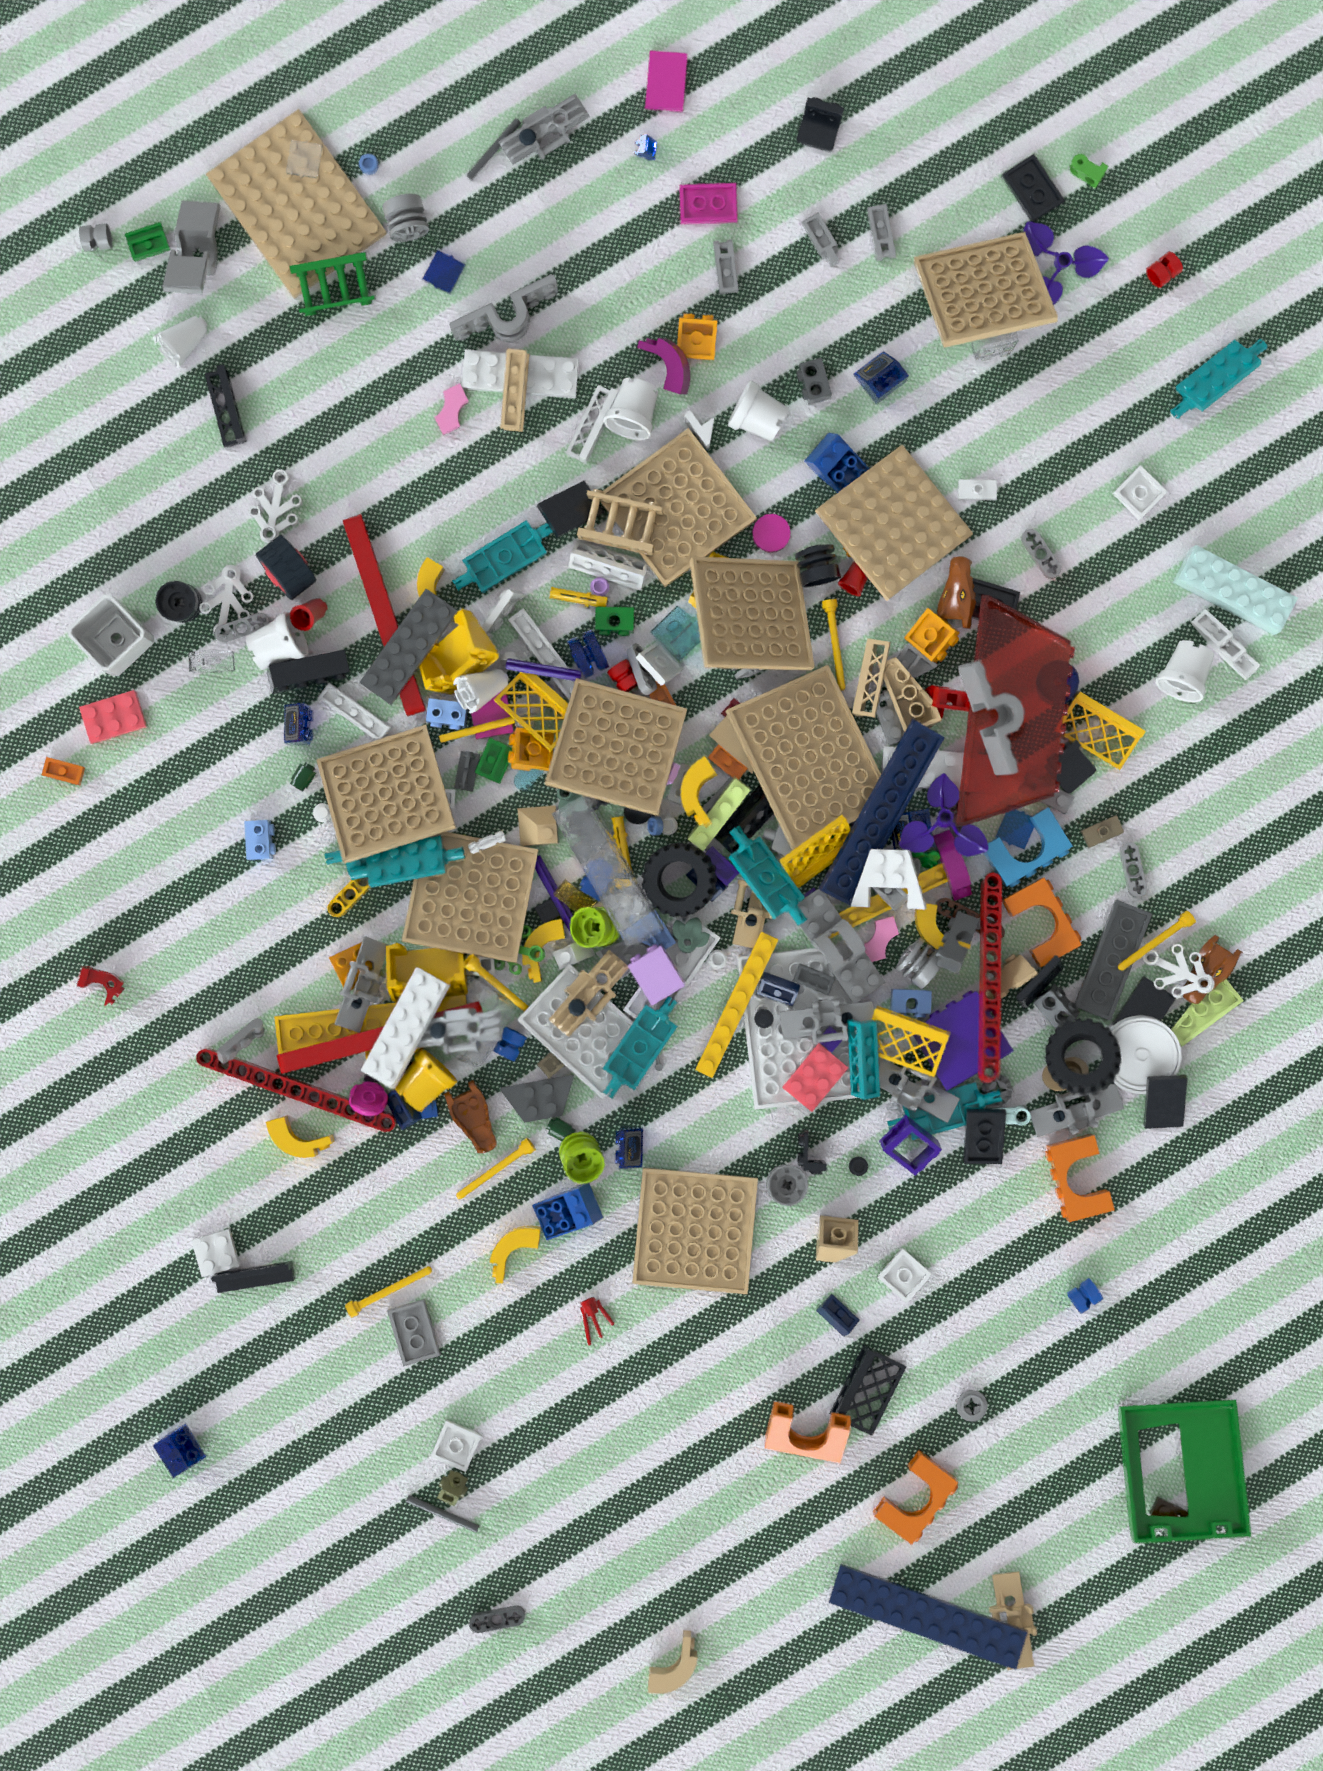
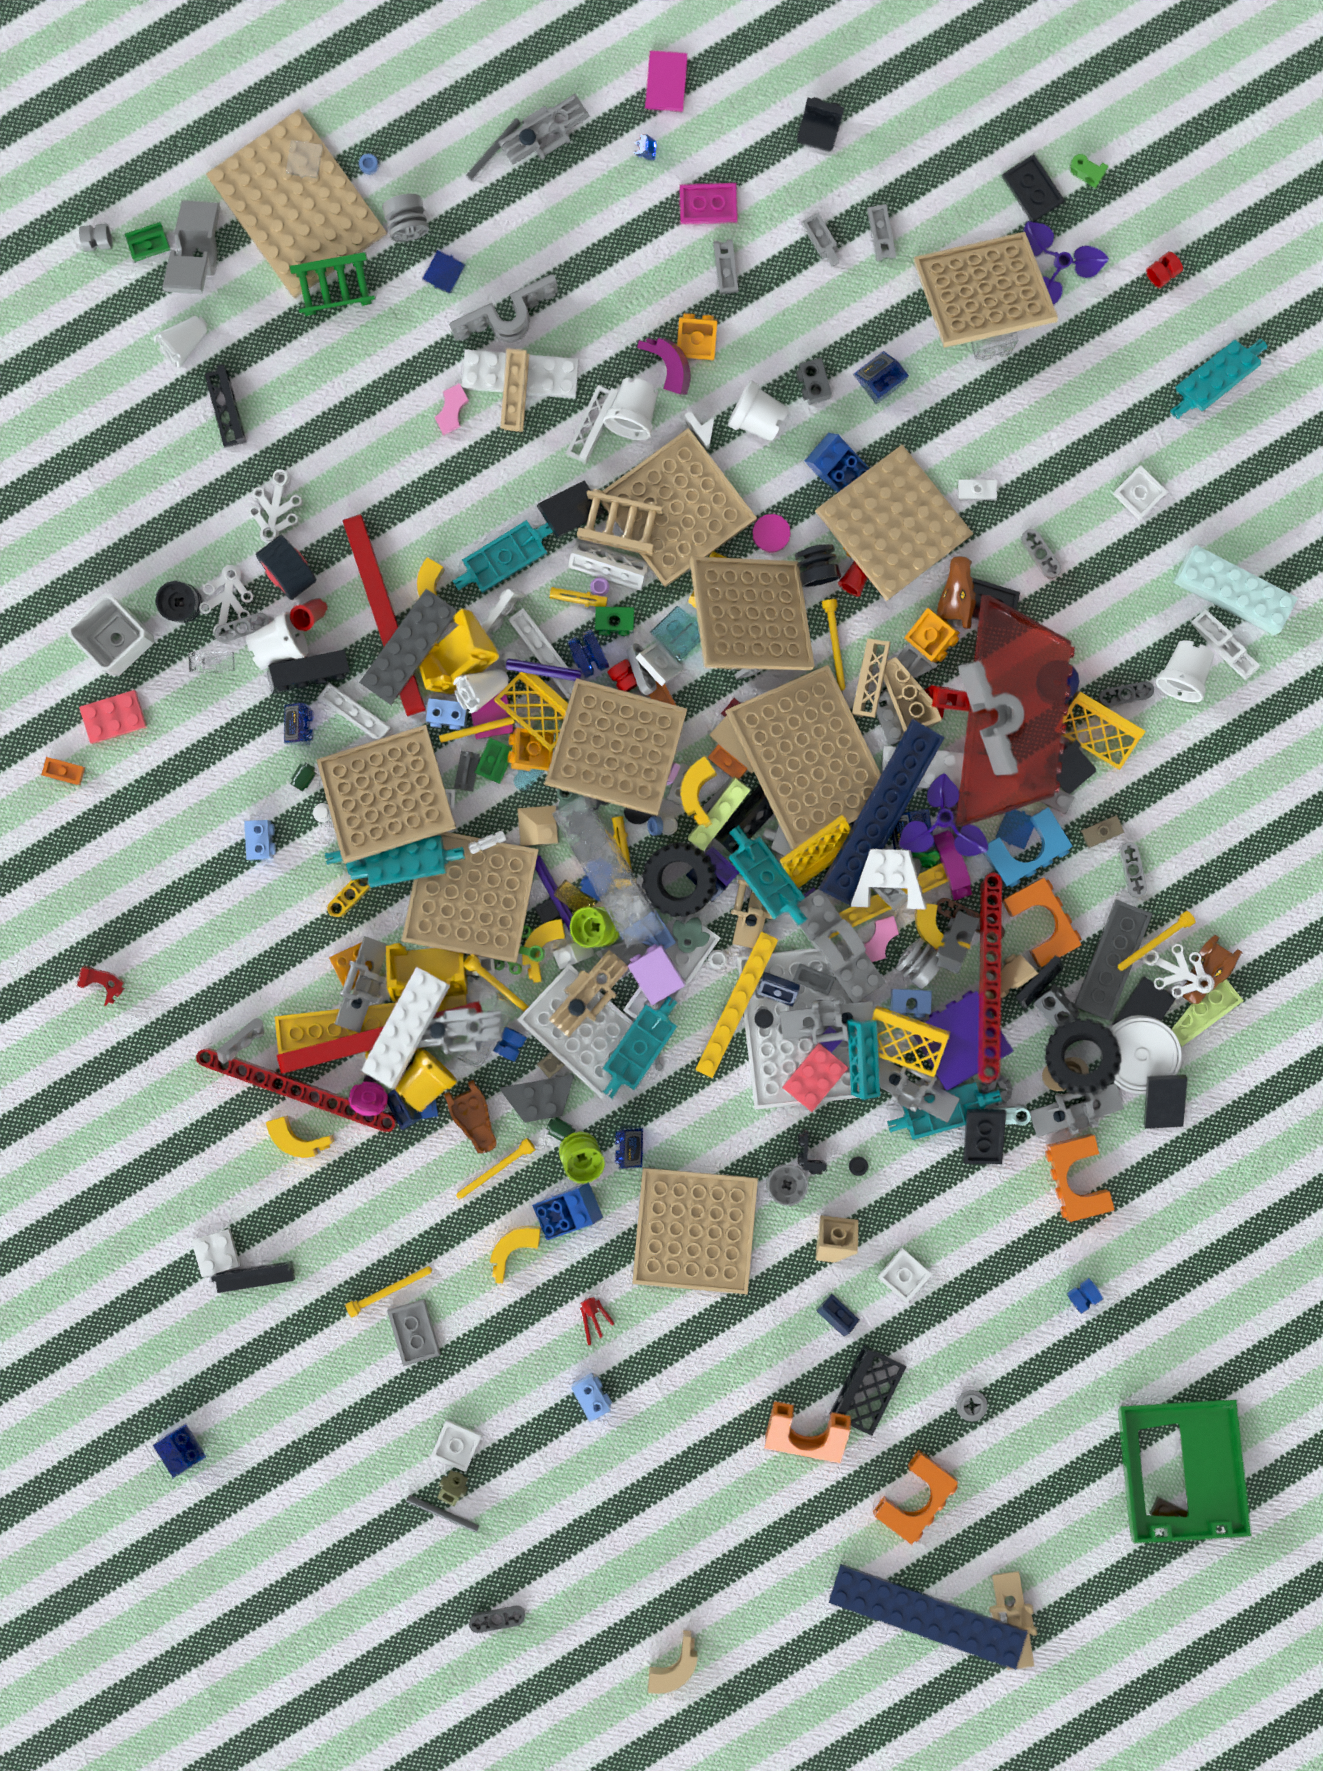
(591, 1396): none -> light blue brick
(899, 1133): dark purple window -> none
(1140, 696): none -> dark grey beam

